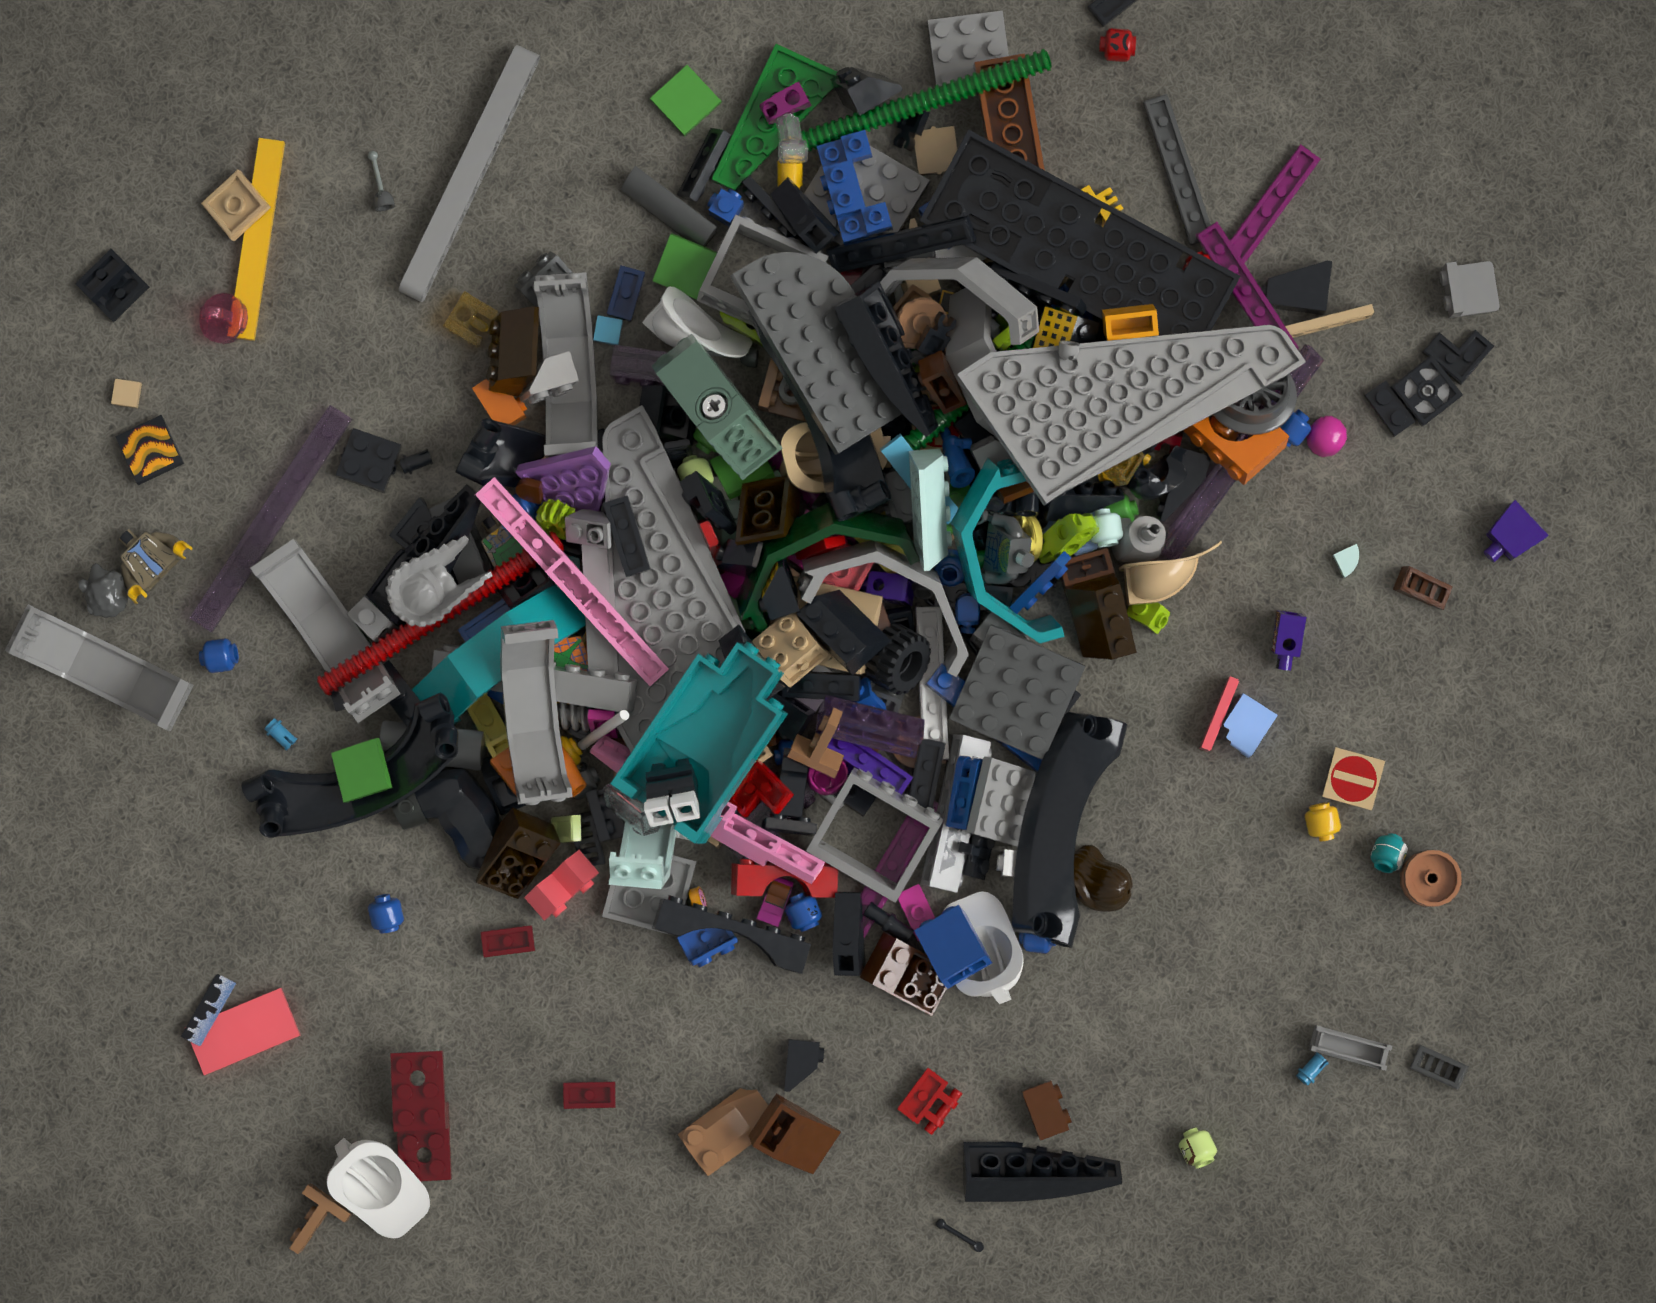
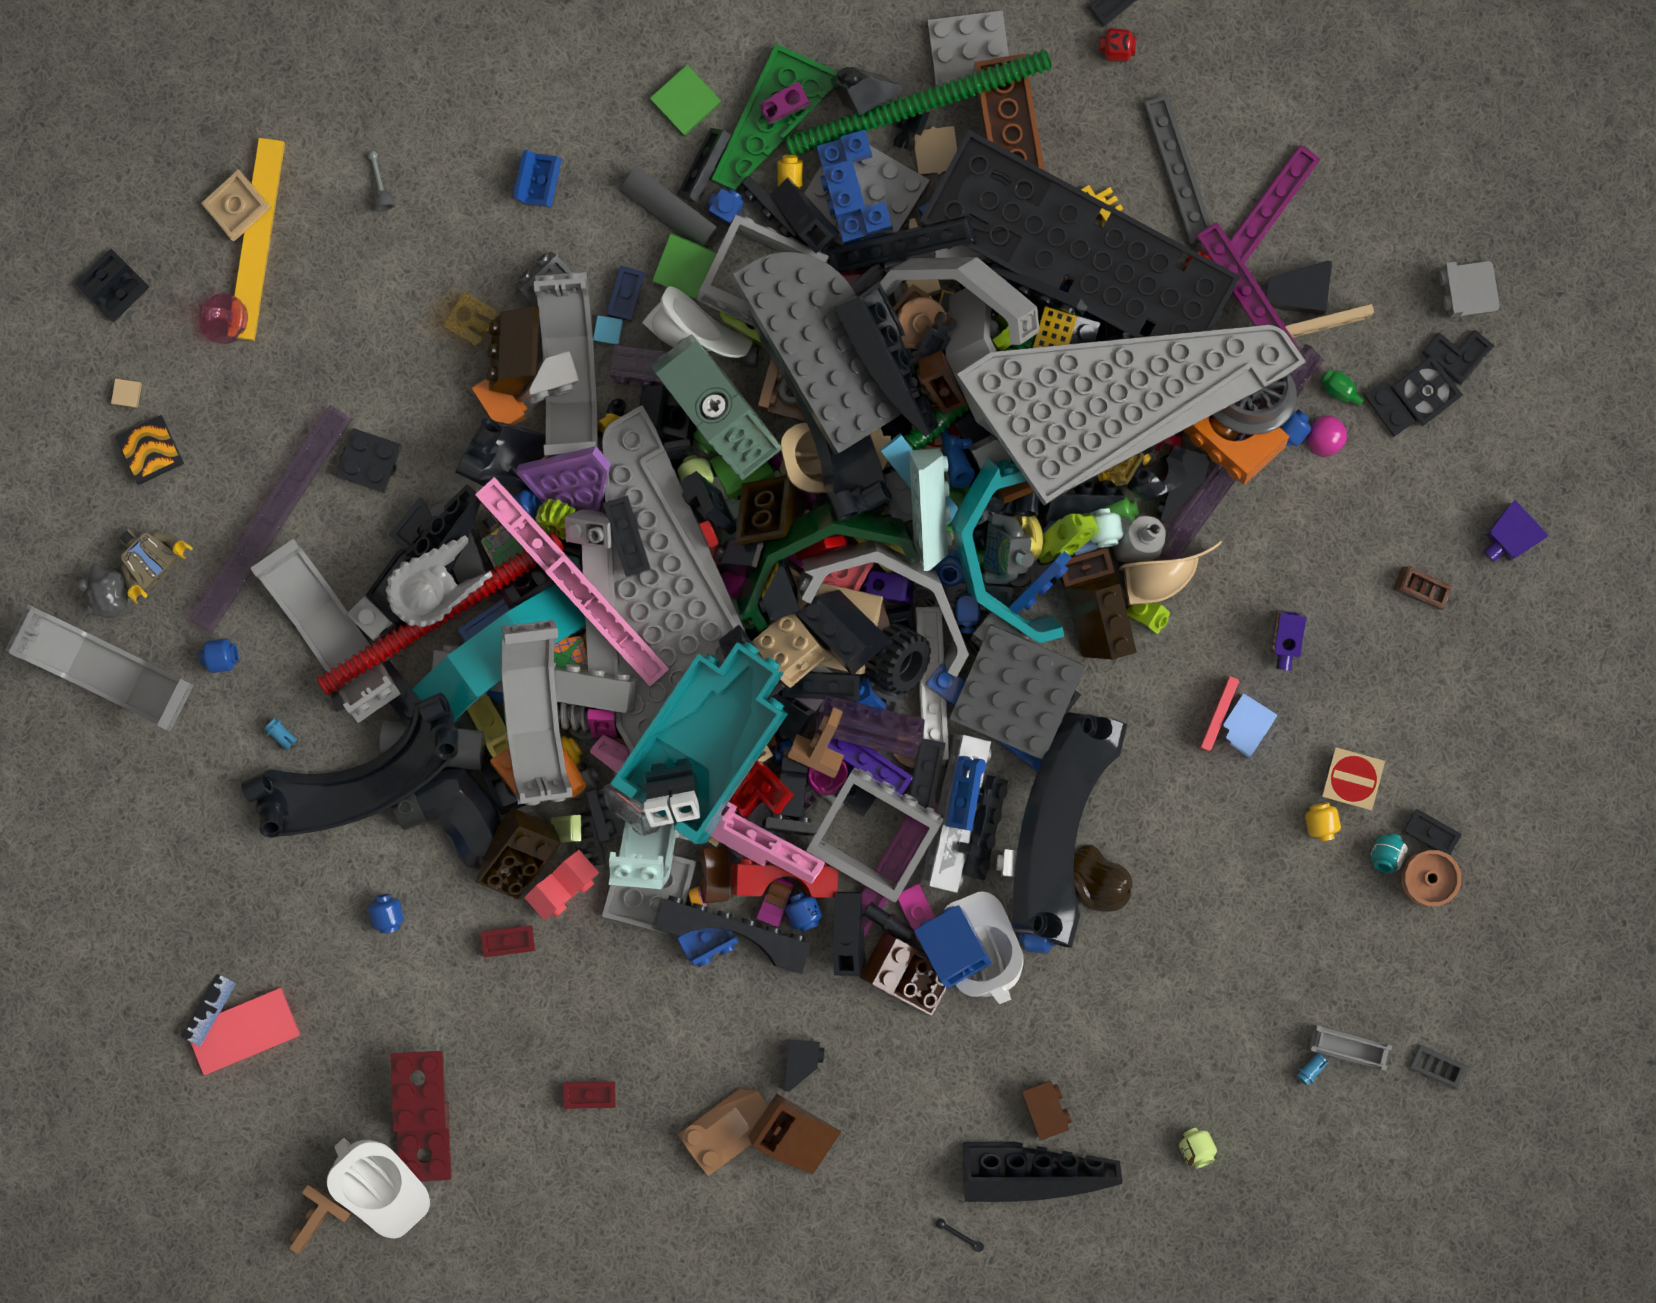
(361, 770): bright green tile -> none
(415, 461): black pin -> none
(469, 173): light grey beam -> none
(530, 490): reddish brown tile -> none
(537, 179): none -> blue bracket
(603, 729): white bar -> none
(614, 411): none -> arm
(716, 878): none -> reddish brown slope
(791, 145): clear piece -> none
(922, 1097): red plate -> none
(1000, 801): light grey plate -> none
(1068, 350): light grey hinge -> none
(1130, 322): light orange brick -> none
(1341, 387): none -> green plant
(1347, 560): light aqua tile -> none
(1432, 832): none -> black plate

